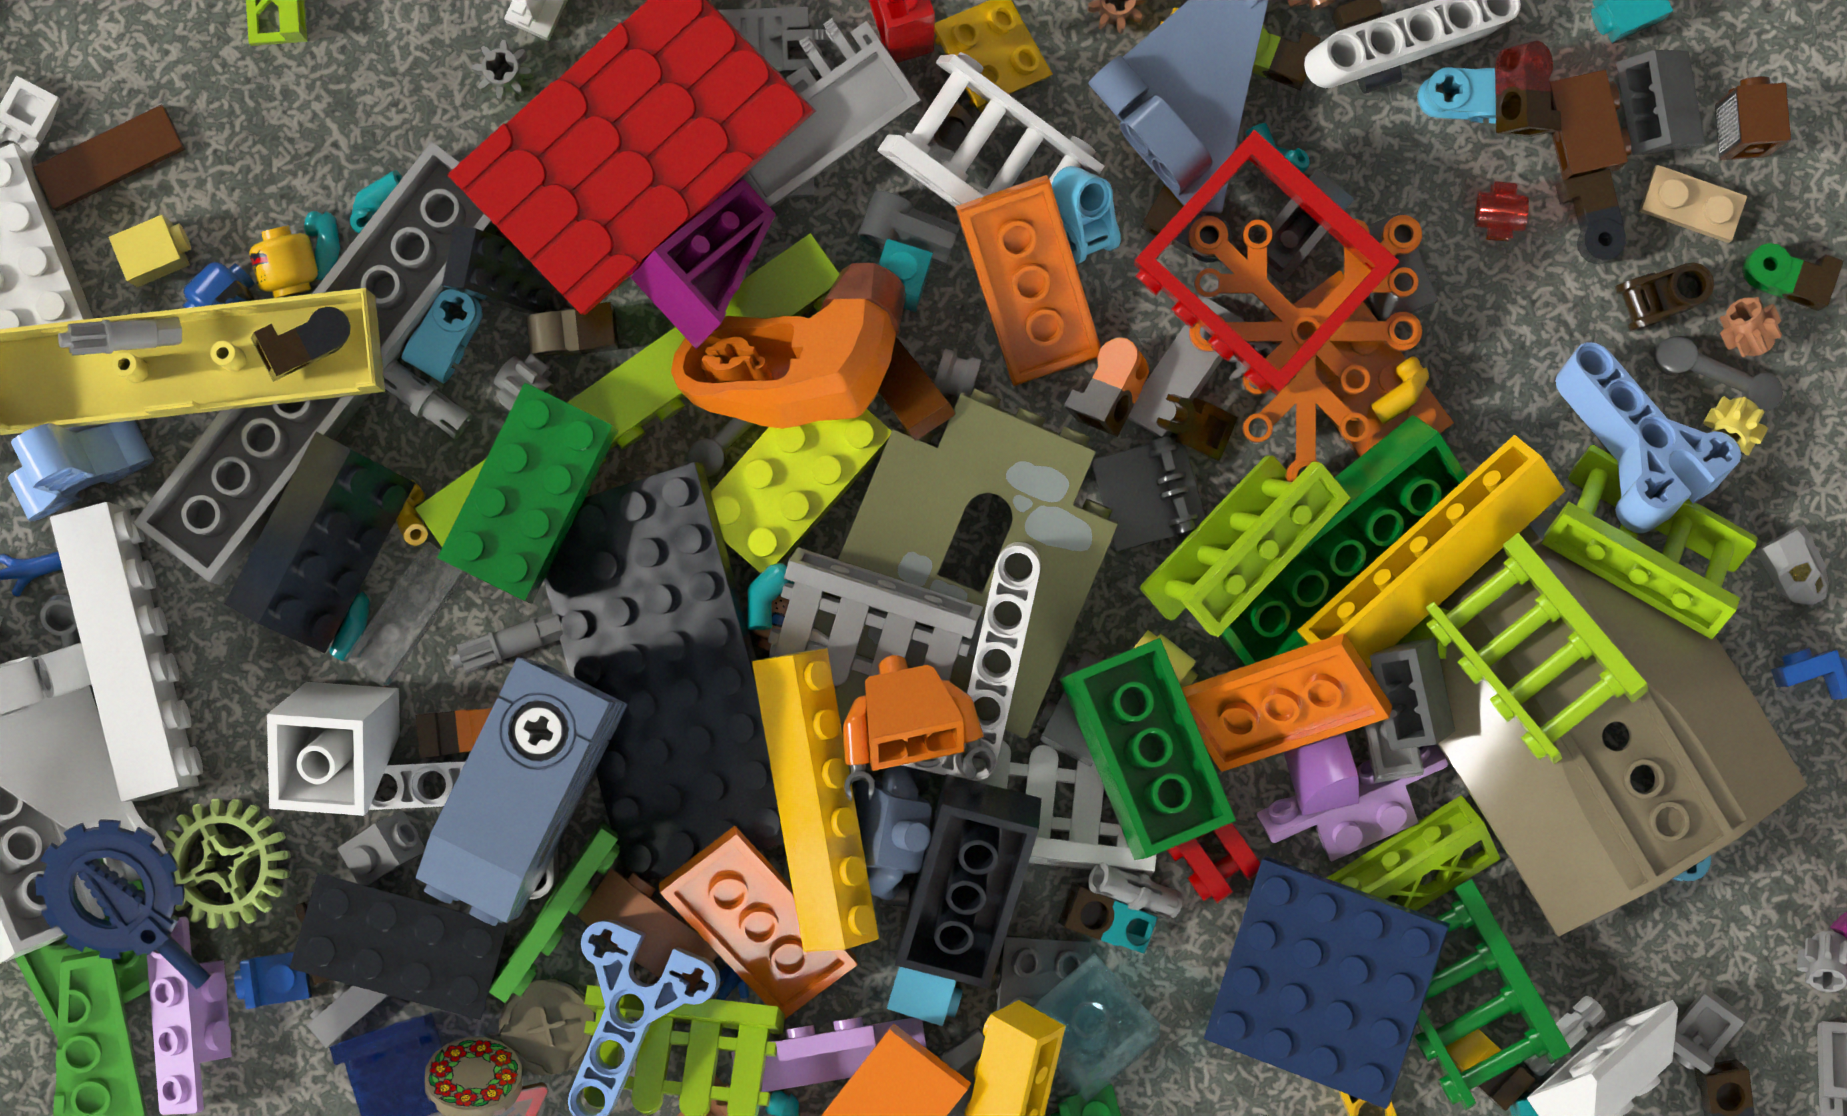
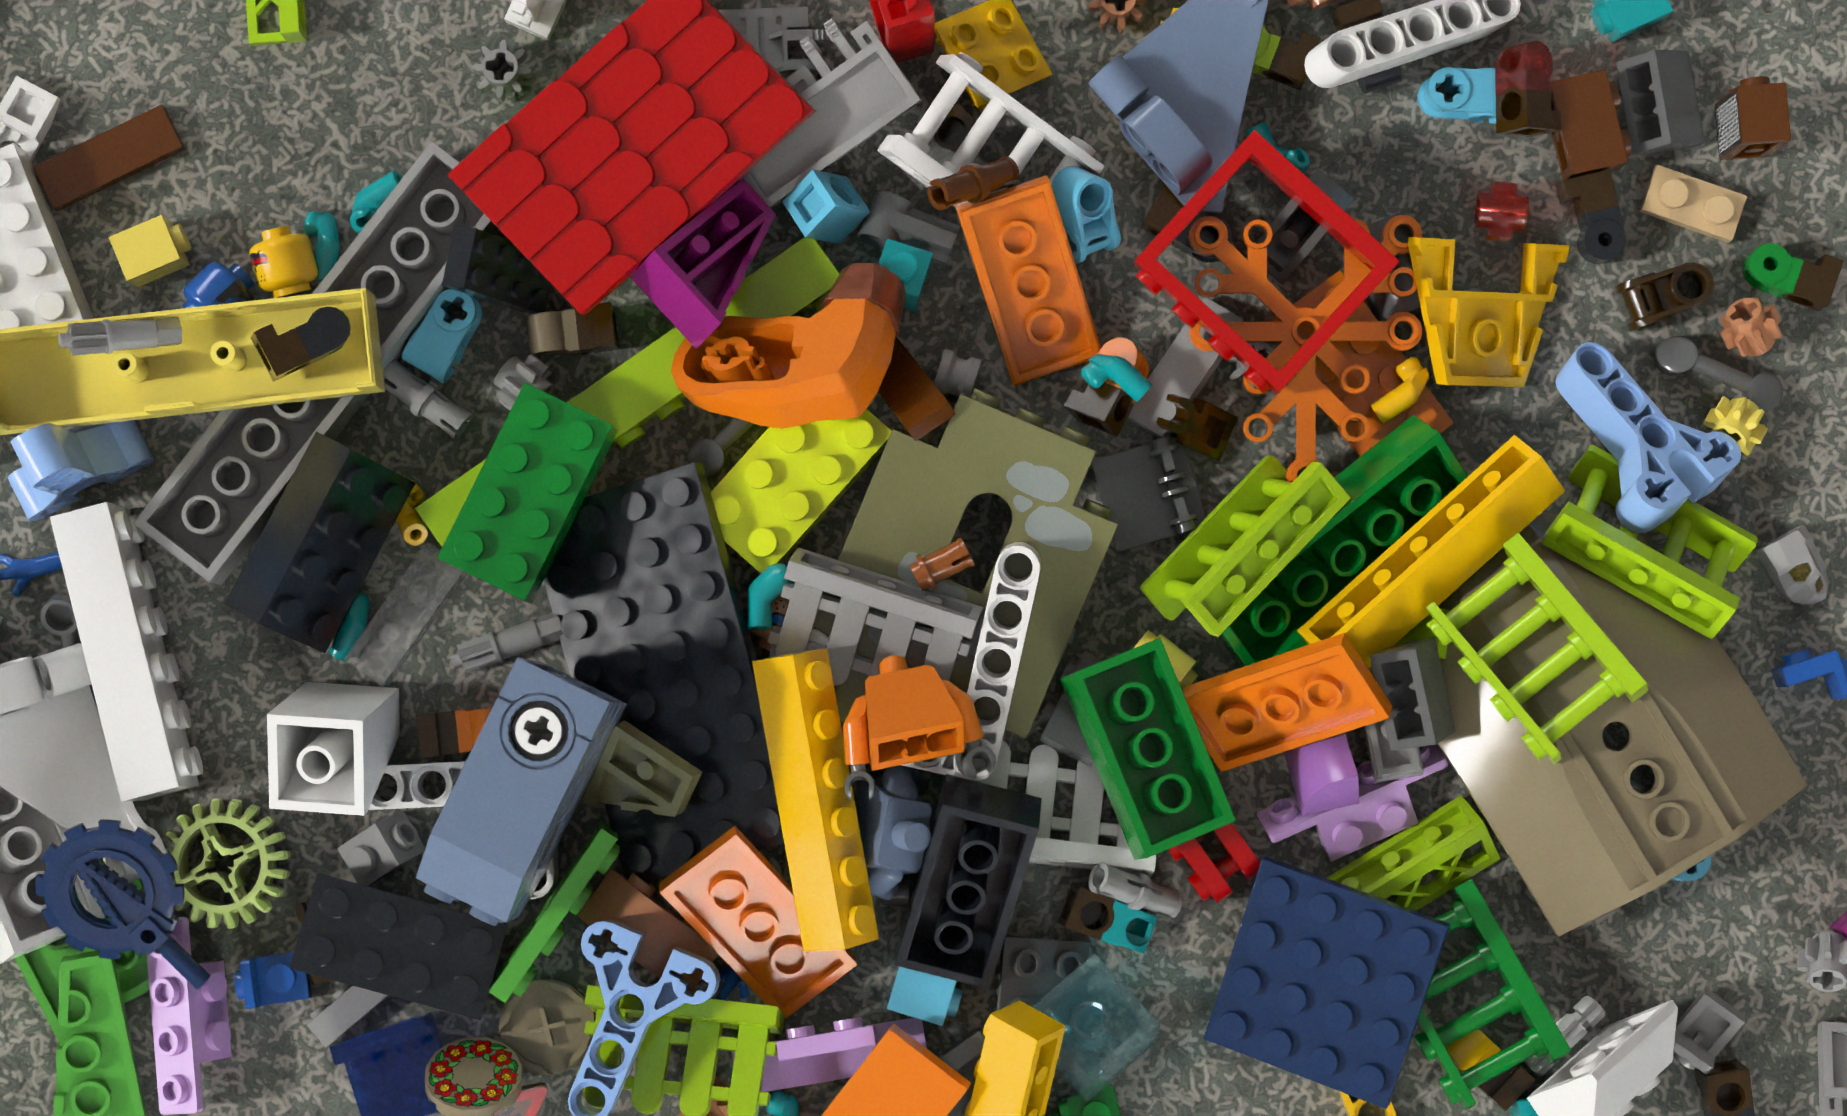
(641, 775): none -> olive wing
(826, 206): none -> medium azure brick
(941, 564): none -> dark orange pin
(973, 183): none -> reddish brown pin
(1118, 370): none -> teal arm
(1479, 334): none -> yellow wing

